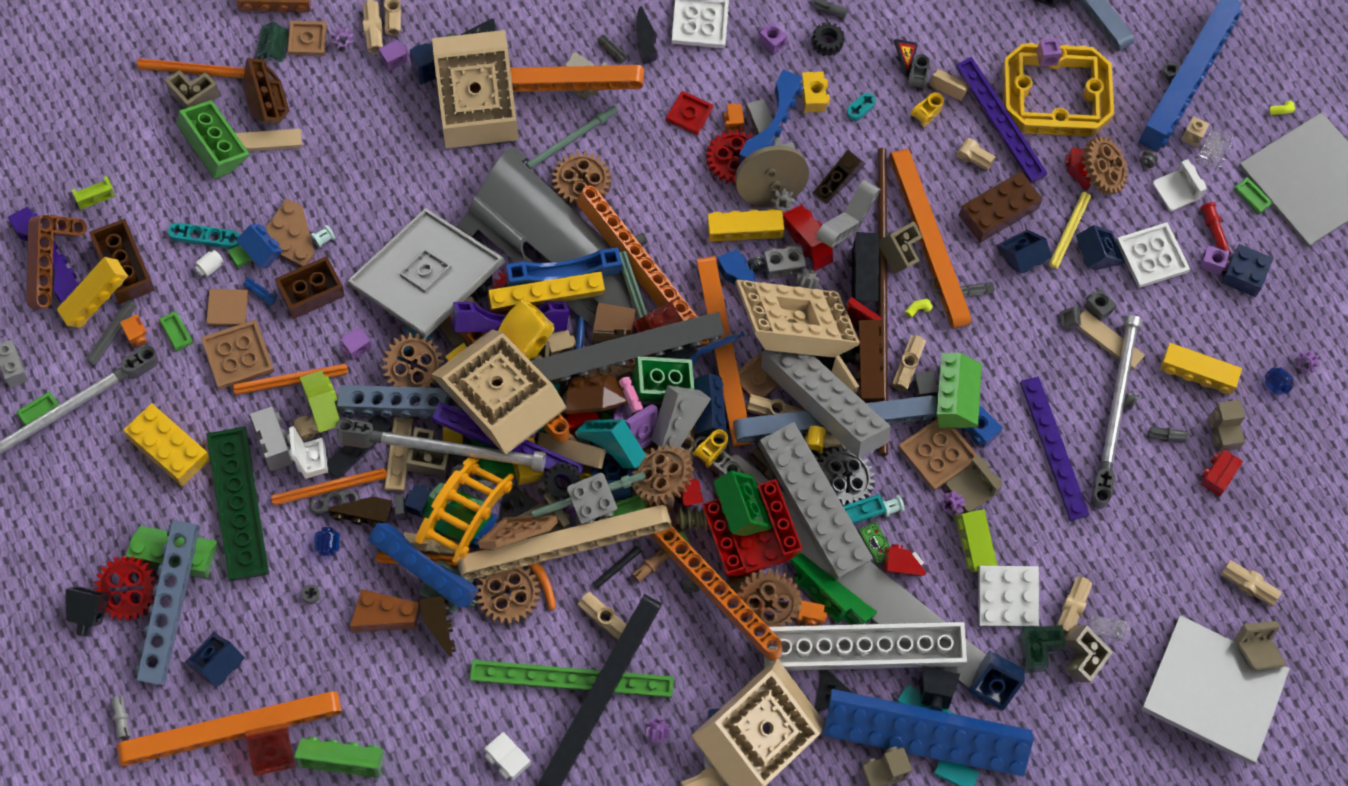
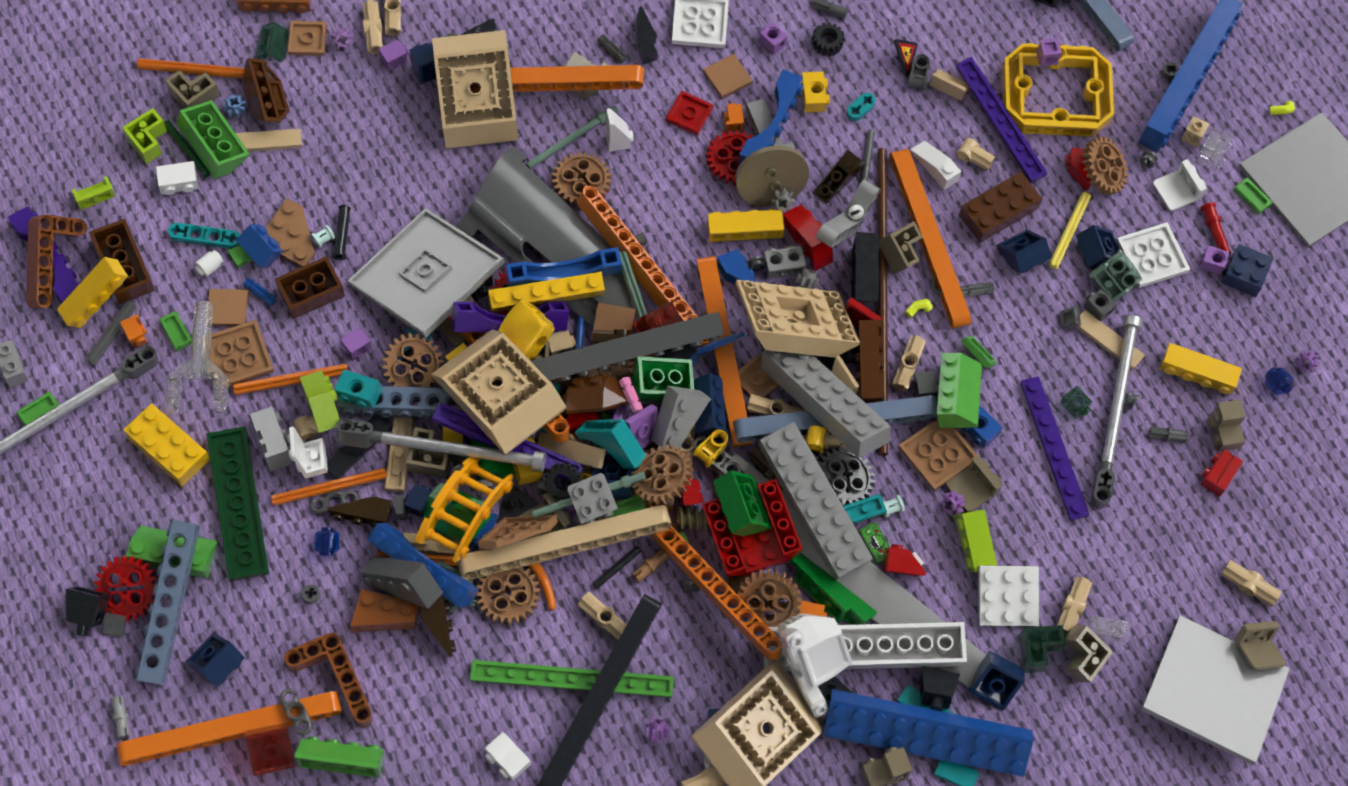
(114, 624): none -> flat silver tile
(143, 132): none -> lime brick
(177, 178): none -> white brick
(185, 147): none -> dark green bar
(199, 365): none -> clear piece
(235, 105): none -> medium blue gear
(288, 705): none -> dark grey piece
(340, 672): none -> dark orange beam
(341, 233): none -> black pin
(350, 382): none -> teal brick
(402, 579): none -> dark grey wedge
(617, 132): none -> white slope
(727, 76): none -> medium nougat tile
(814, 654): none -> white helmet
(853, 208): none -> white hinge
(867, 156): none -> dark grey piece
(926, 110): yellow piece -> none
(937, 164): none -> white slope
(979, 352): none -> bright green tile
(1079, 396): none -> brick
(1116, 275): none -> sand green slope

